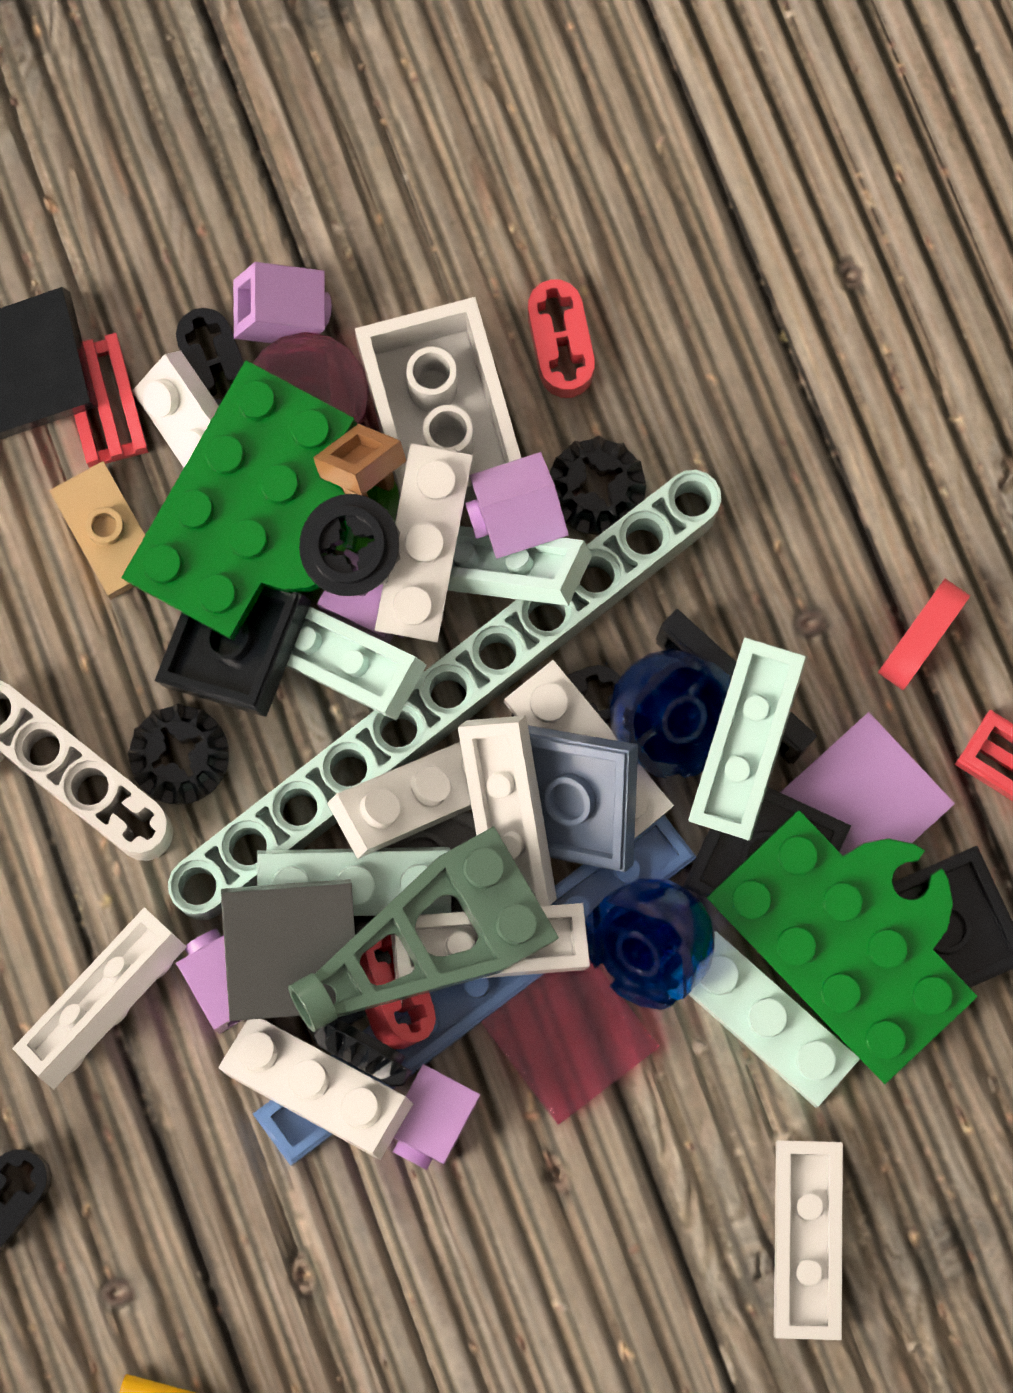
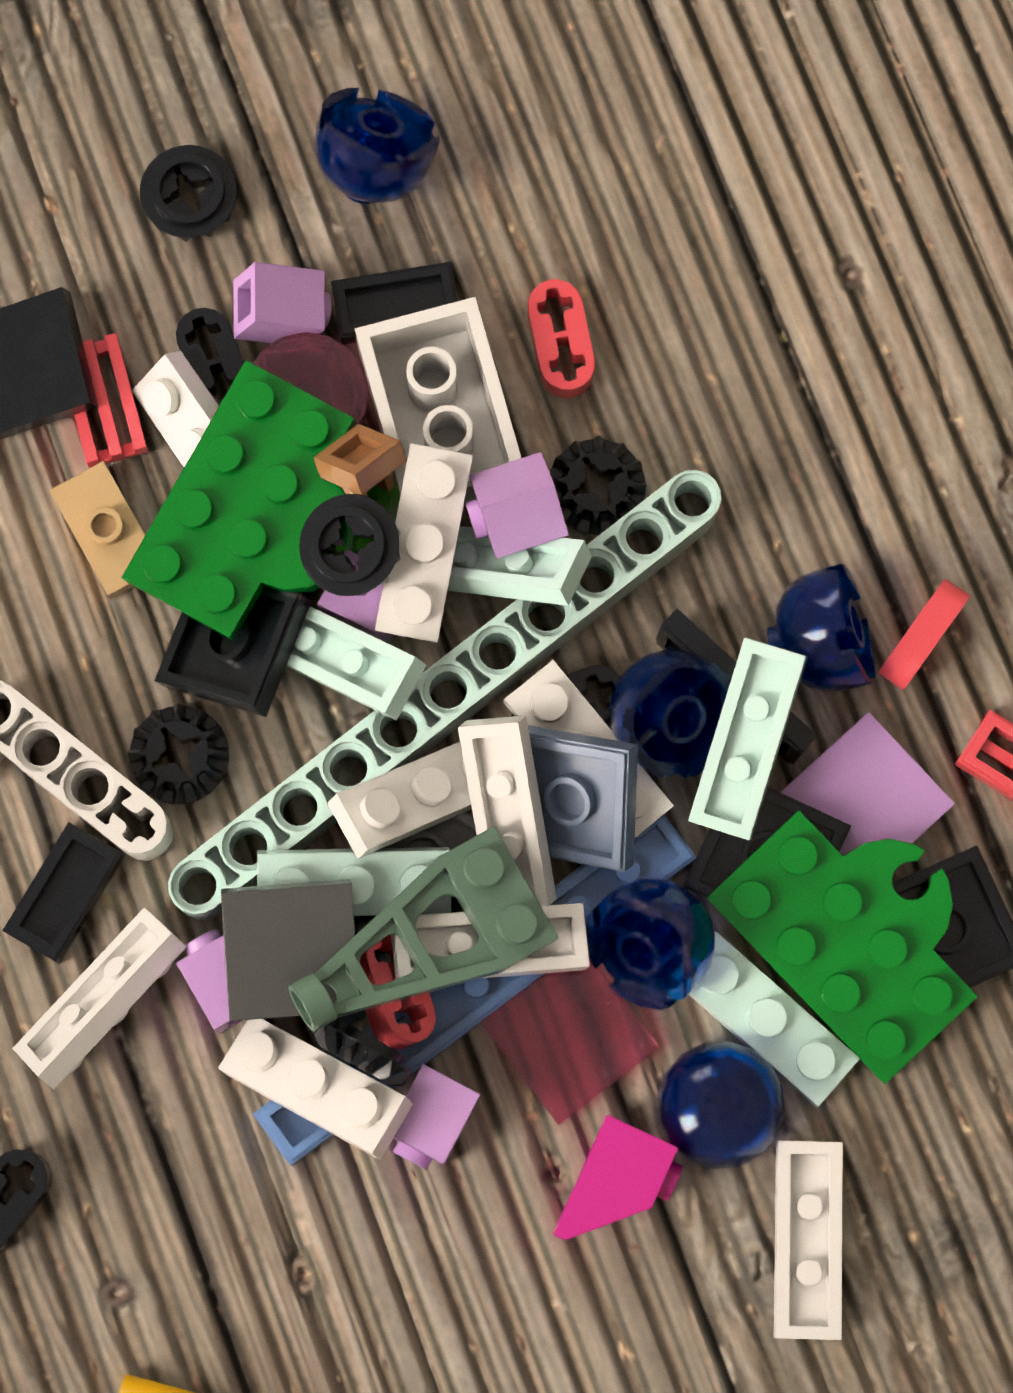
(63, 893): none -> black tile
(199, 168): none -> black gear
(374, 146): none -> clear blue cylinder
(390, 295): none -> black tile
(618, 1179): none -> dark pink slope
(721, 1105): none -> clear blue cylinder
(823, 623): none -> clear blue cylinder

